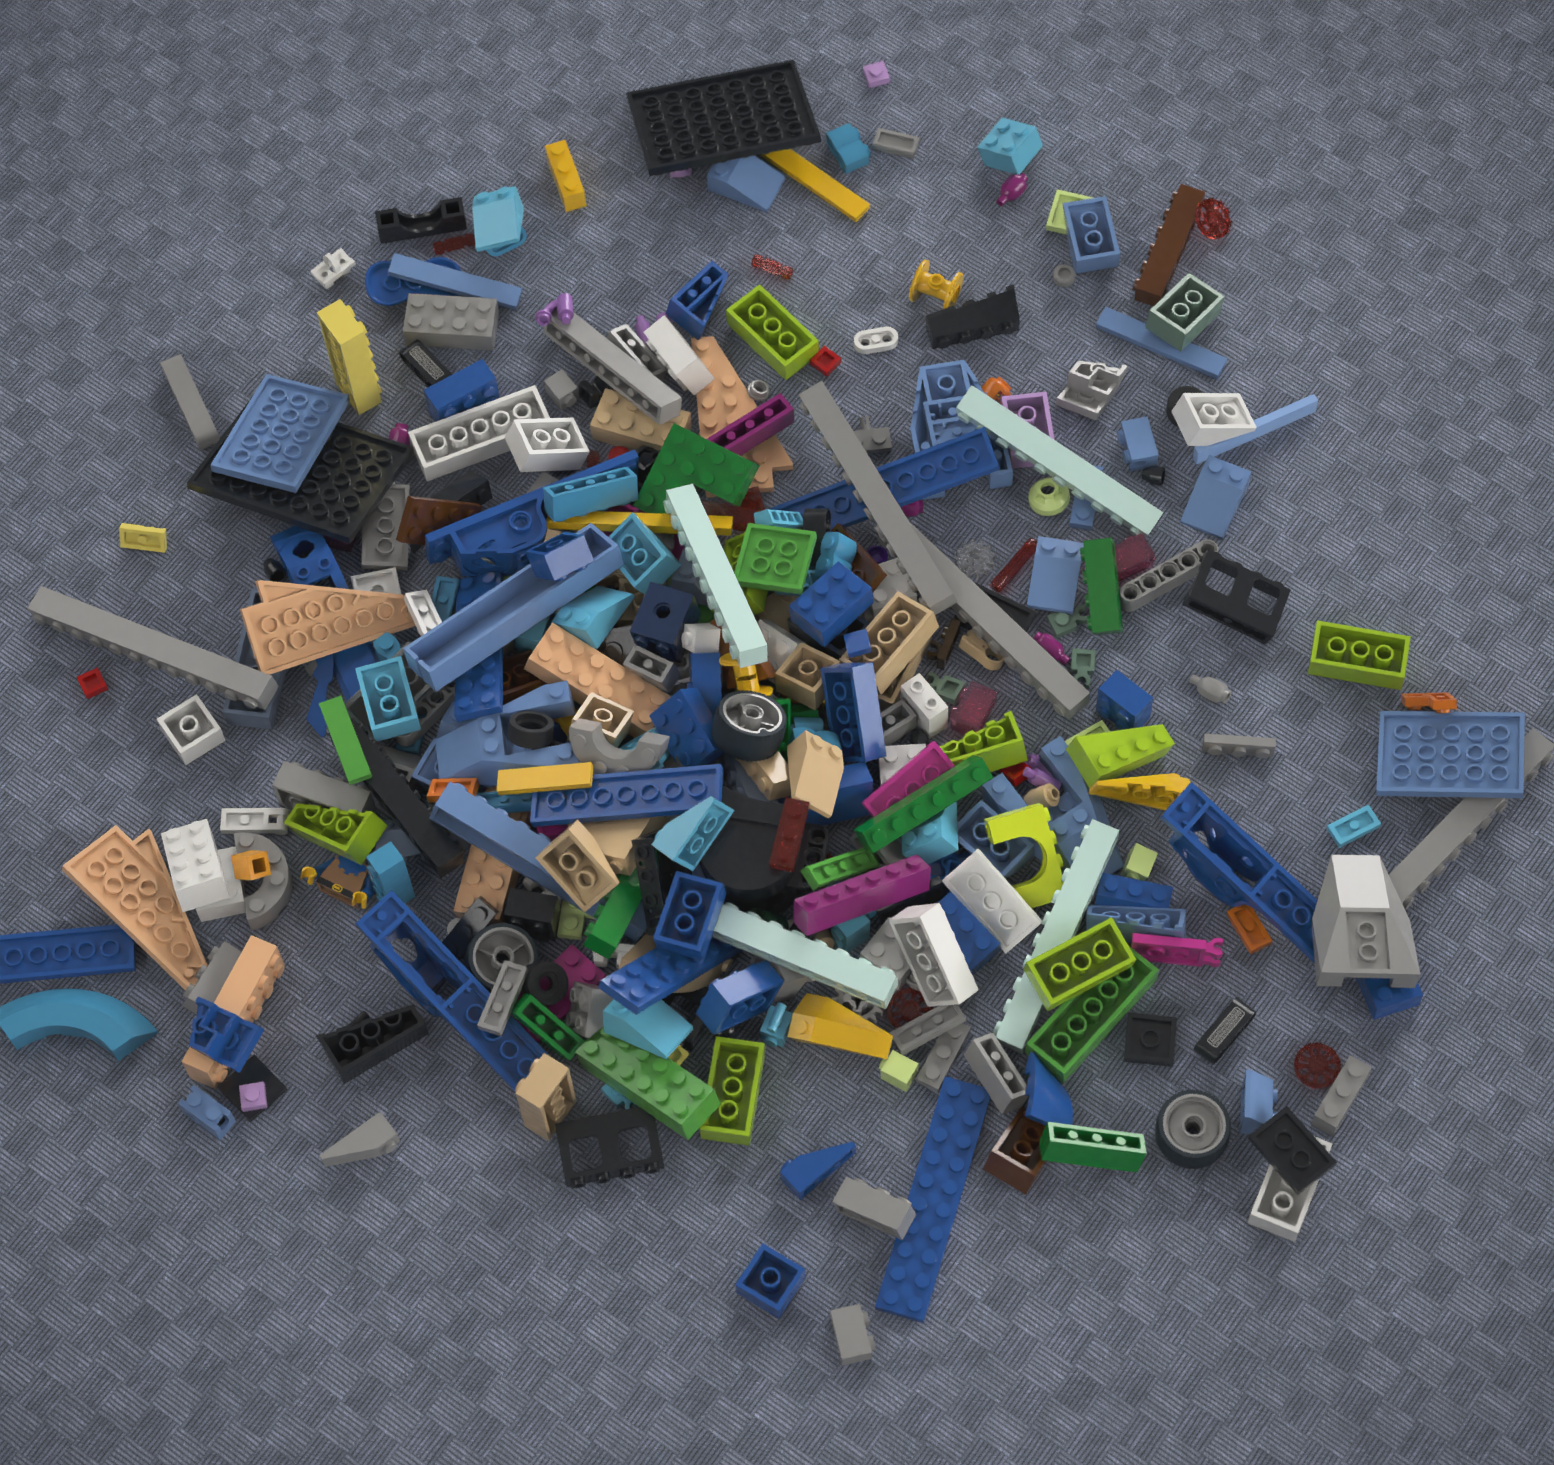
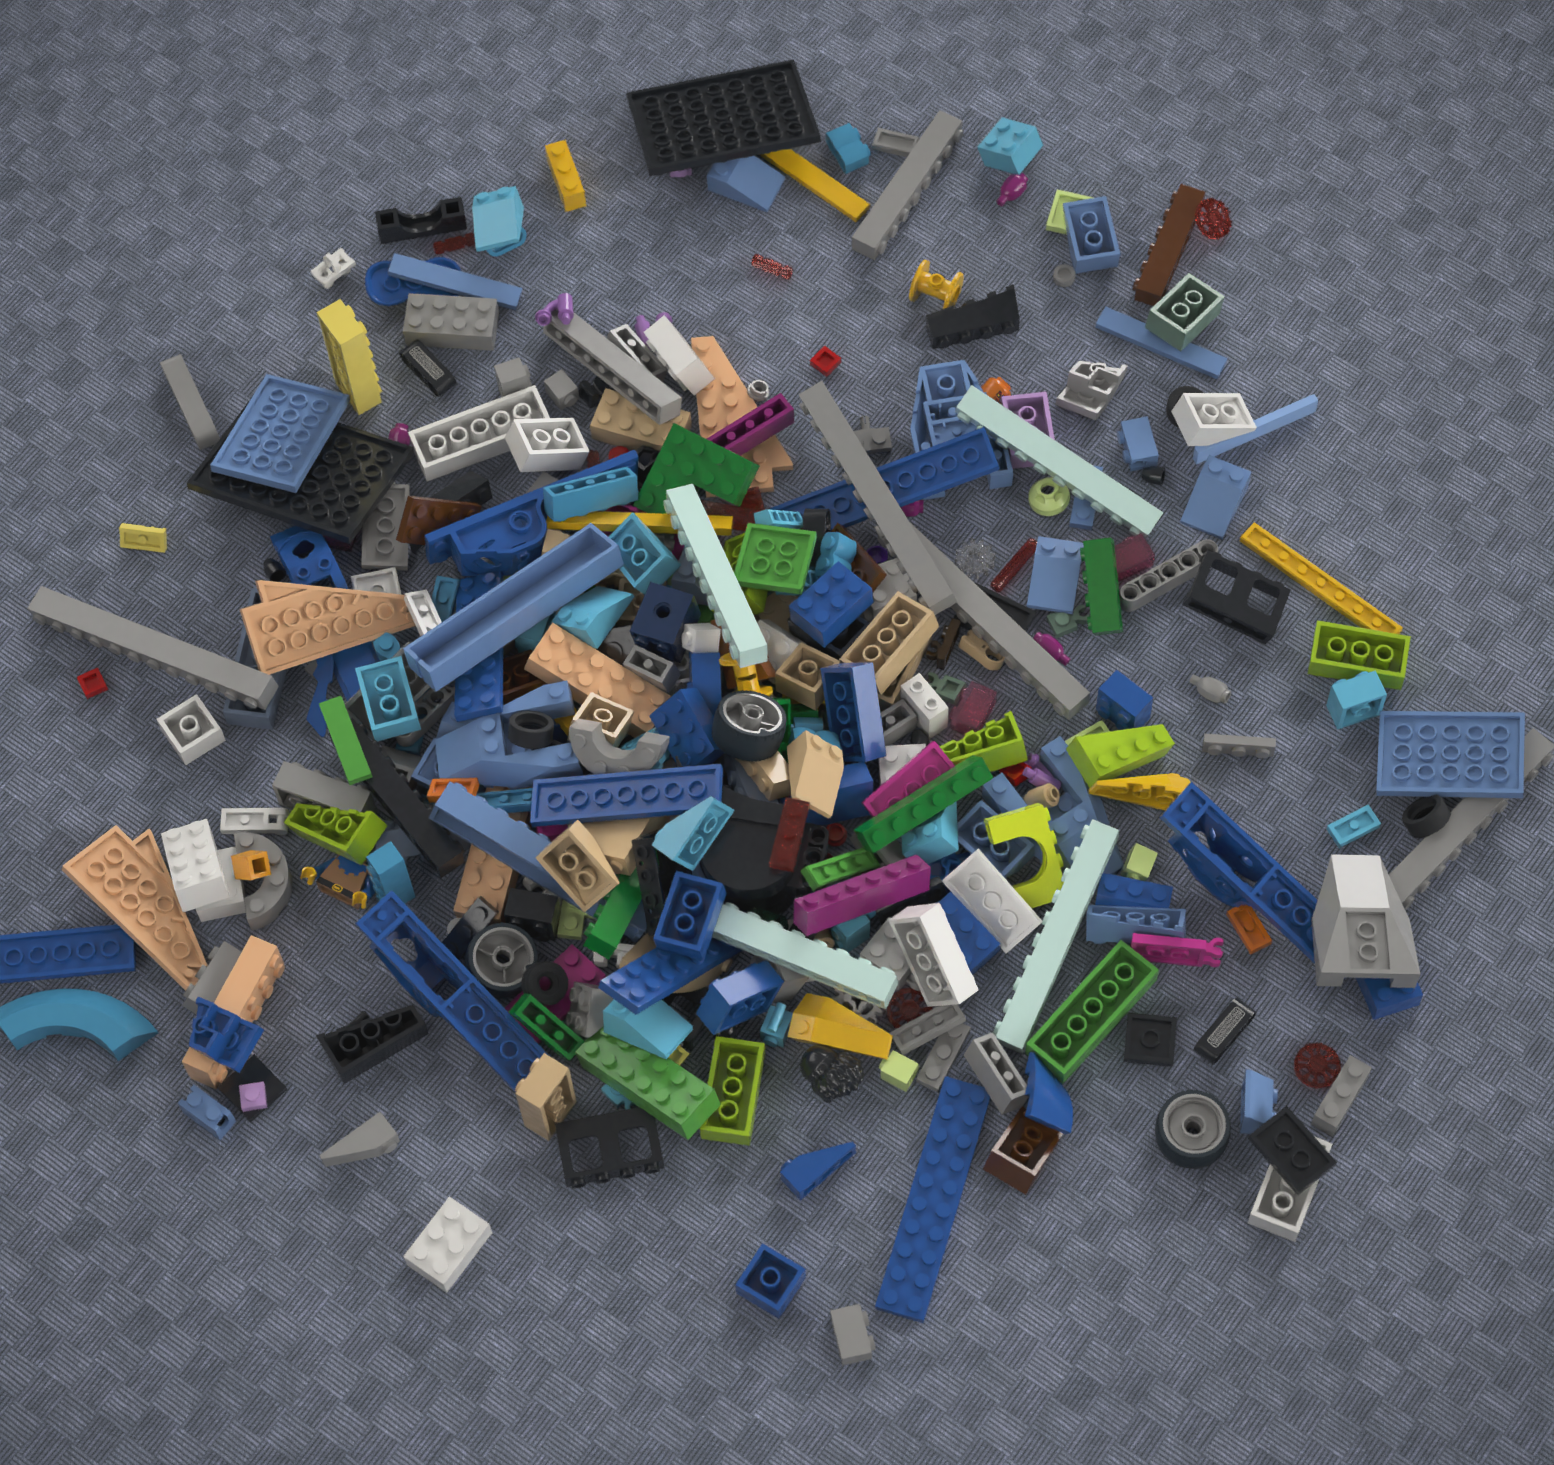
(448, 1244): none -> white brick
(461, 391): blue brick -> none
(502, 998): light grey plate -> none
(512, 377): none -> light grey brick
(545, 778): yellow tile -> none
(560, 556): brick -> none
(697, 299): blue wedge -> none
(772, 332): lime brick -> none
(831, 1072): none -> black hair
(837, 834): none -> red plate
(857, 643): blue tile -> none
(874, 1207): light grey brick -> none
(875, 340): white plate -> none
(876, 74): lavender plate -> none
(907, 185): none -> light grey brick
(1079, 964): lime brick -> none
(1083, 665): sand green plate -> none
(1092, 1147): green brick -> none
(1317, 581): none -> yellow tile
(1356, 699): none -> medium azure brick
(1426, 816): none -> black tyre
(1439, 702): orange plate -> none

